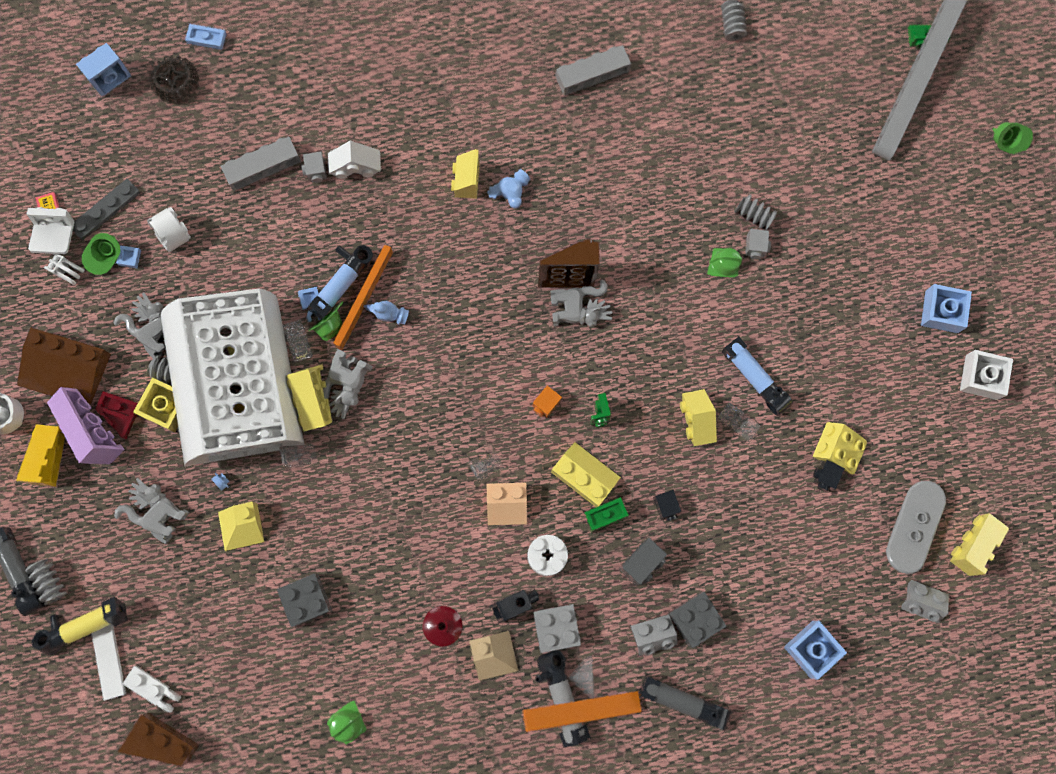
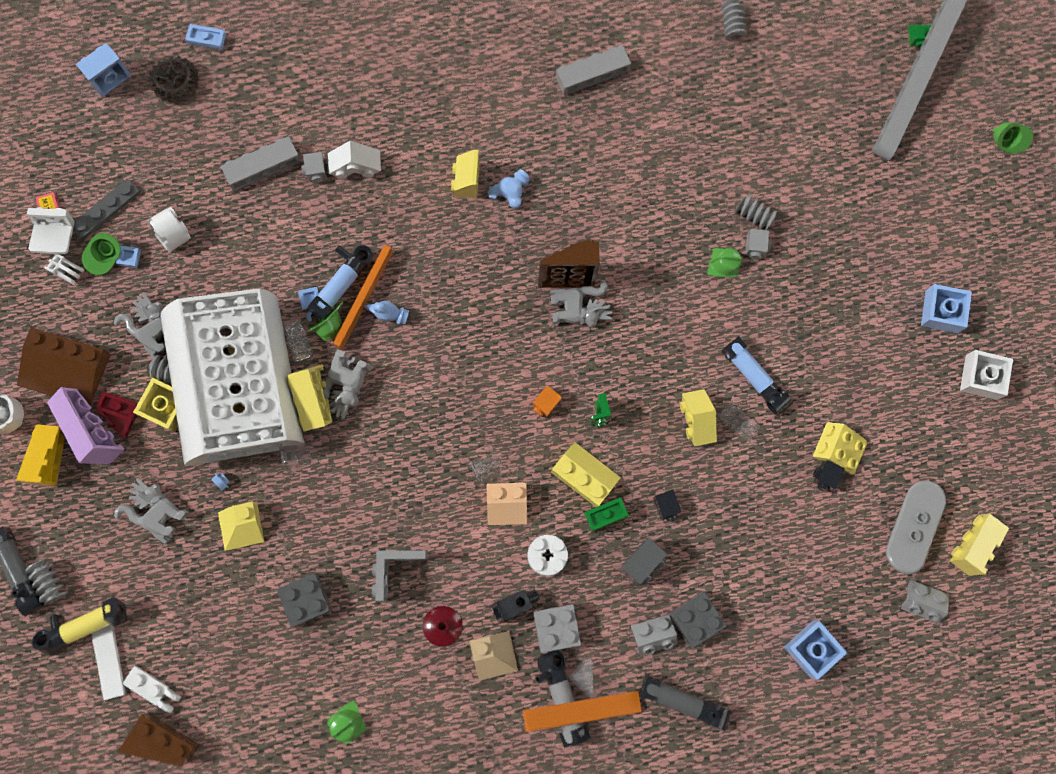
(381, 569): none -> light grey bracket

